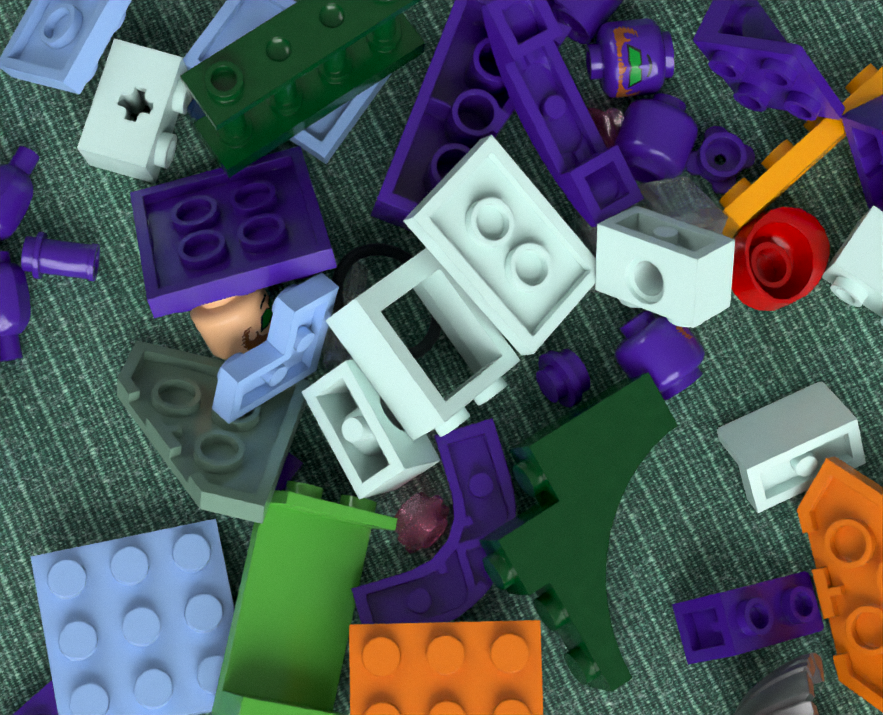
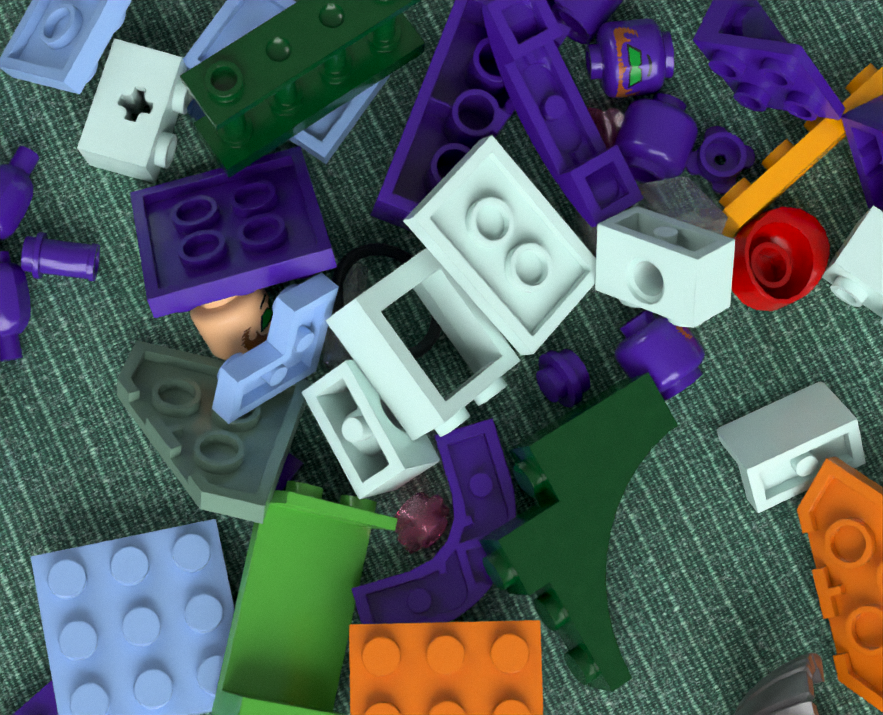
(748, 618): dark purple bracket -> none

